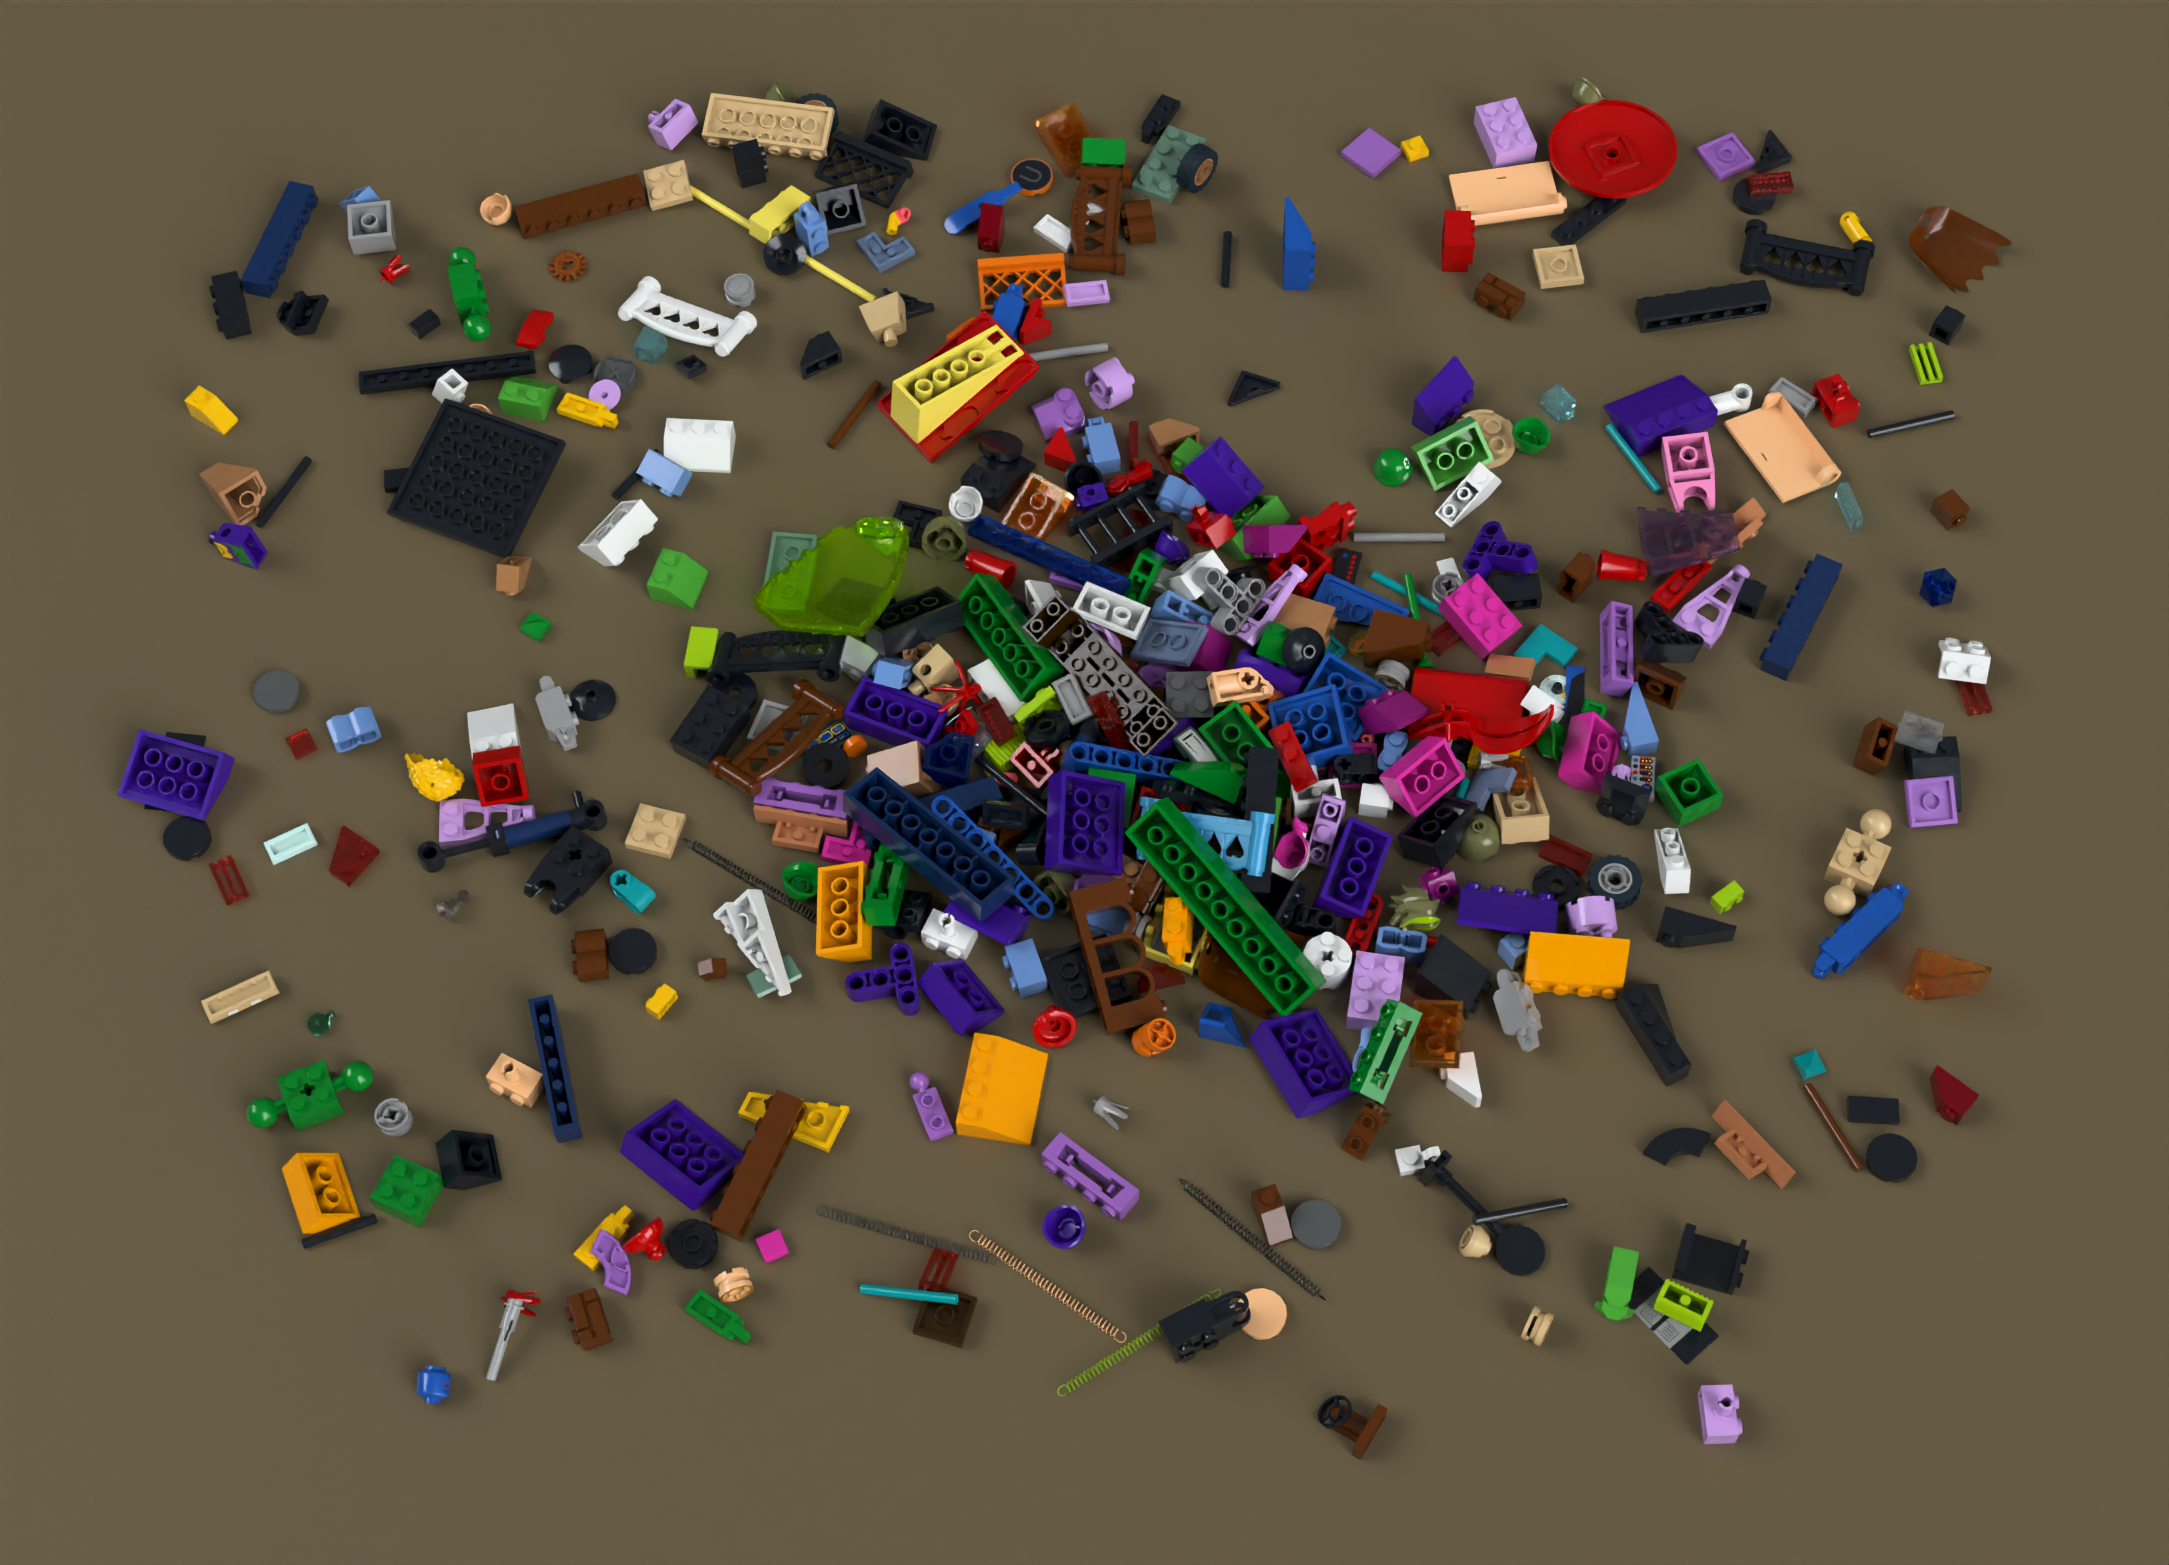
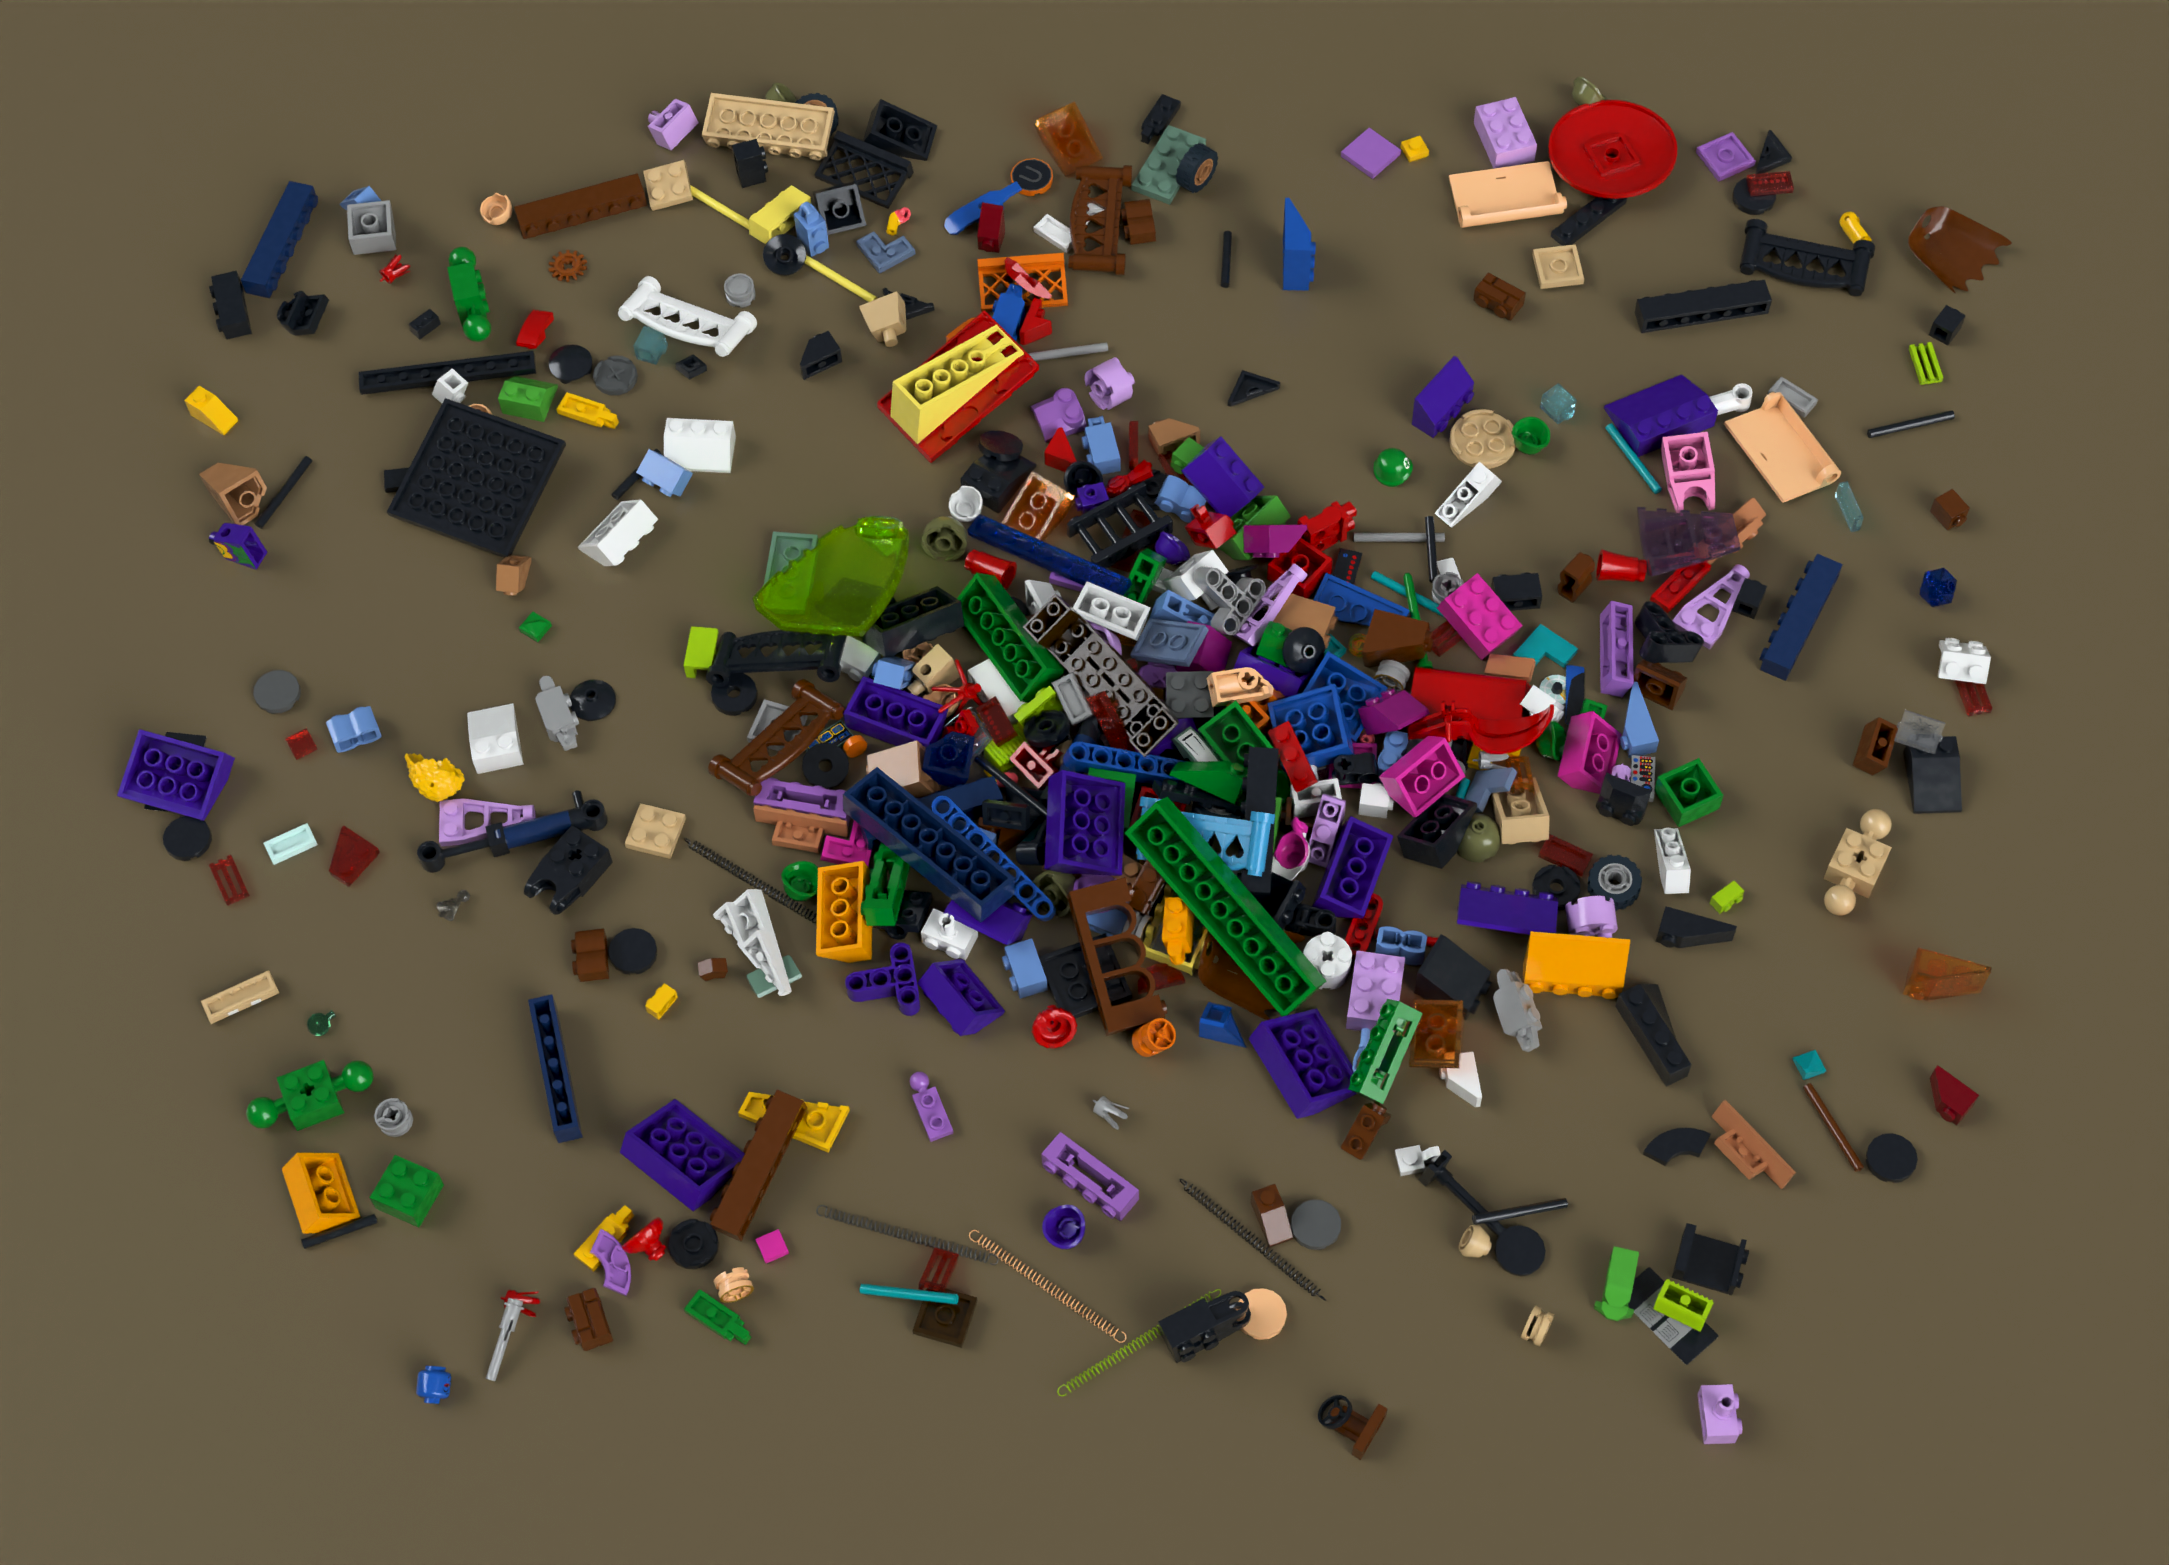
(467, 1160): black slope -> none
(500, 776): red brick -> none
(515, 1080): light nougat brick -> none
(606, 393): lavender piece -> none
(631, 891): teal piece -> none
(676, 579): bright green slope -> none
(710, 727): black brick -> none
(853, 415): reddish brown piece -> none
(917, 518): black tile -> none
(1001, 1090): light orange slope -> none
(1018, 274): none -> brick
(1086, 293): lavender tile -> none
(1102, 152): green brick -> none
(1415, 911): olive hair -> none
(1431, 548): none -> black piece
(1439, 883): magenta brick -> none
(1452, 452): bright green slope -> none
(1457, 241): red brick -> none
(1495, 552): dark purple beam -> none
(1513, 949): light blue slope -> none
(1836, 400): red brick -> none
(1861, 931): blue hinge -> none
(1873, 1110): black tile -> none
(1930, 801): medium lavender tile -> none

